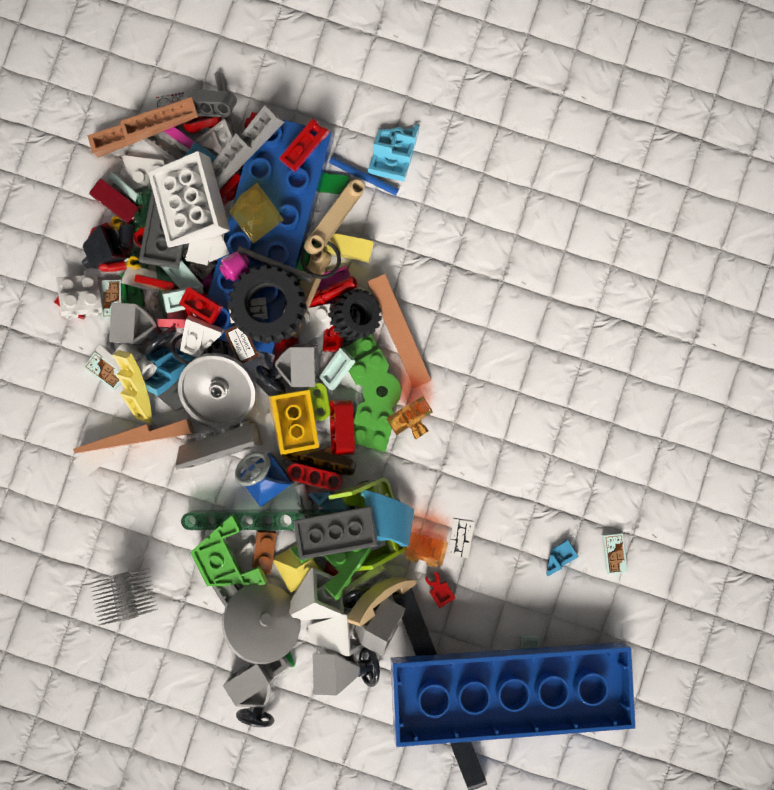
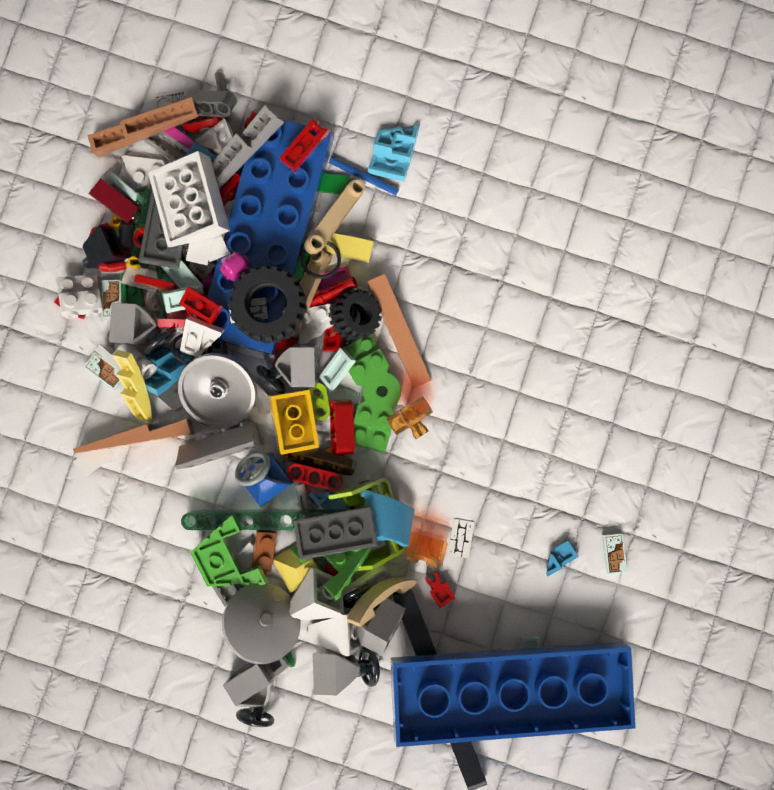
(123, 597): light grey piece -> none
(241, 345): sticker -> none
(255, 213): clear yellow slope -> none
(265, 260): flat silver bar -> none

